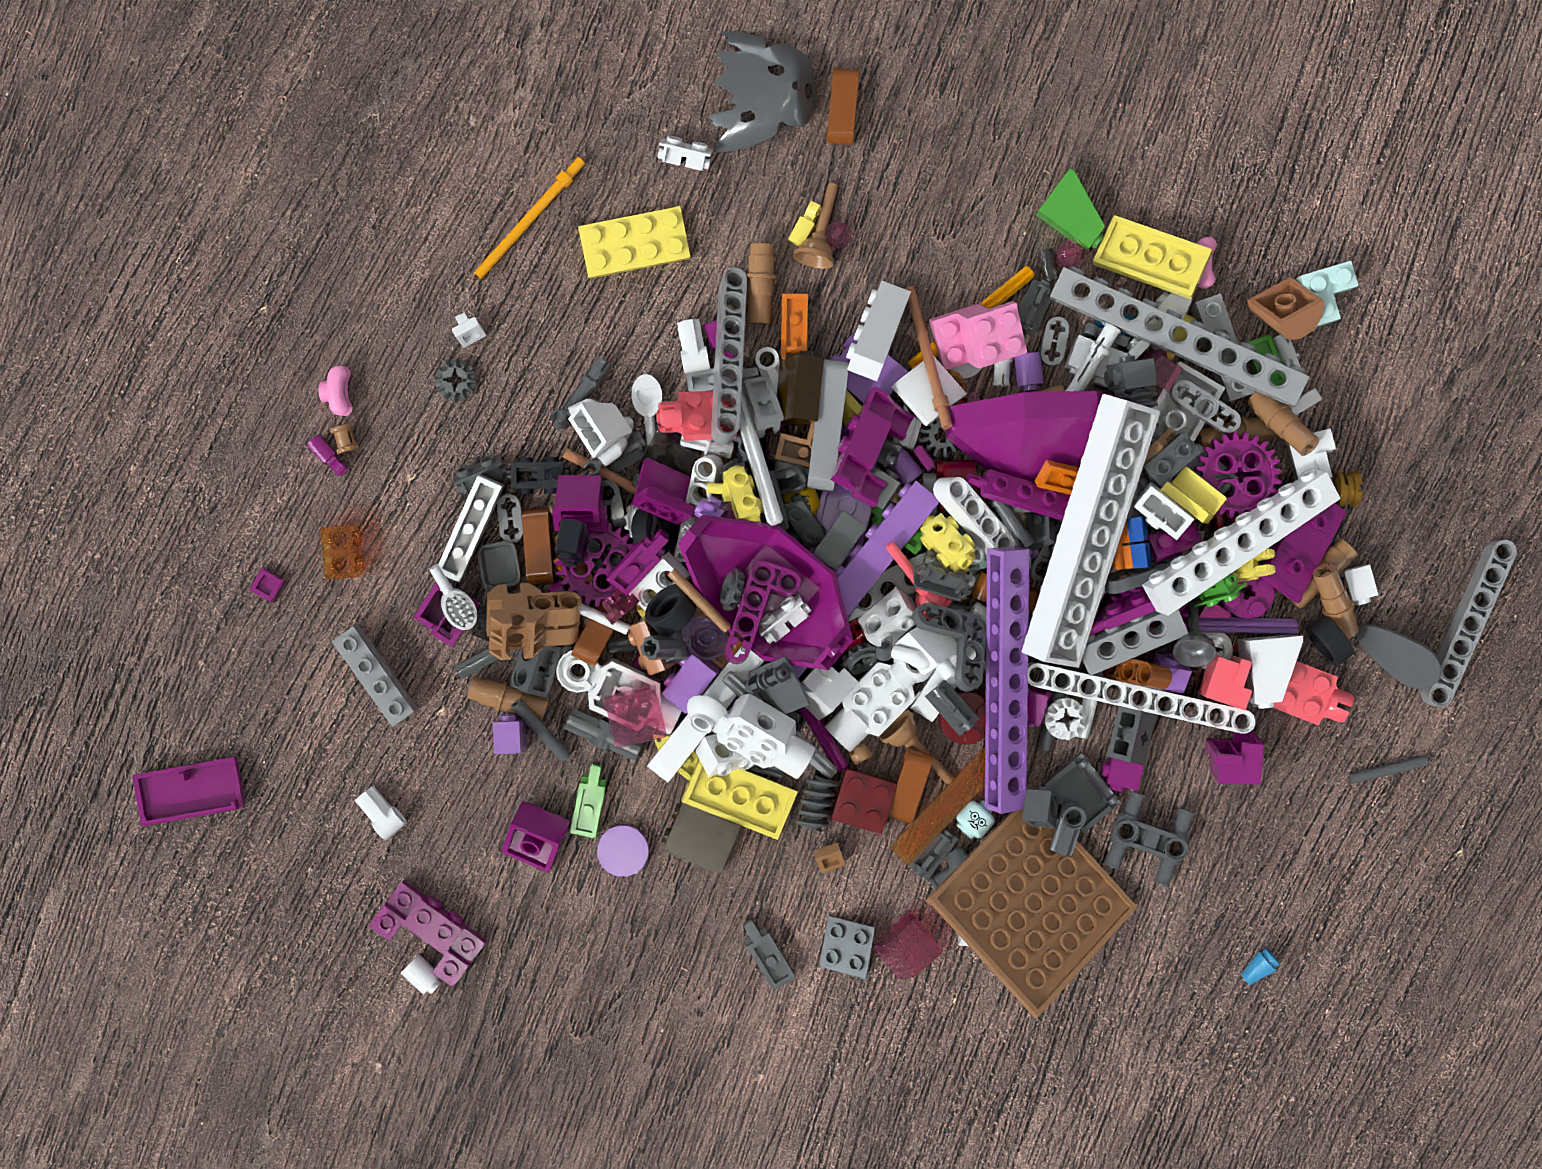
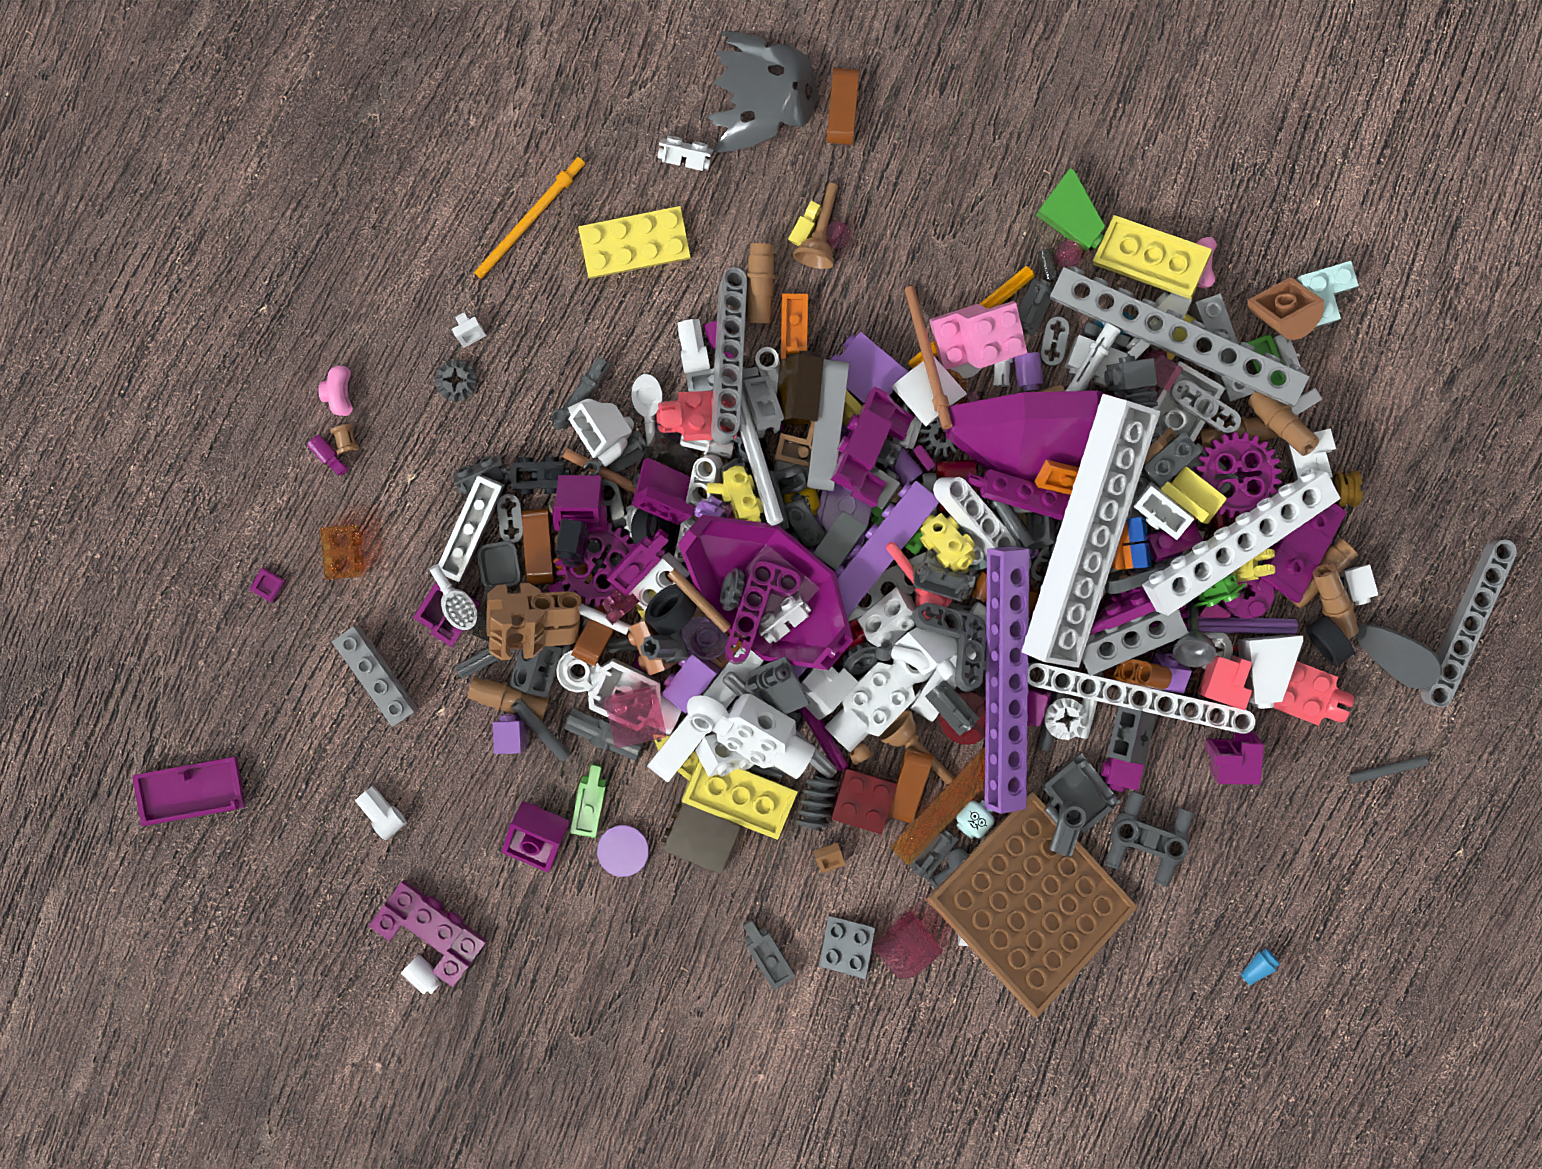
(878, 331): white brick -> none
(1041, 807): dark grey brick -> none

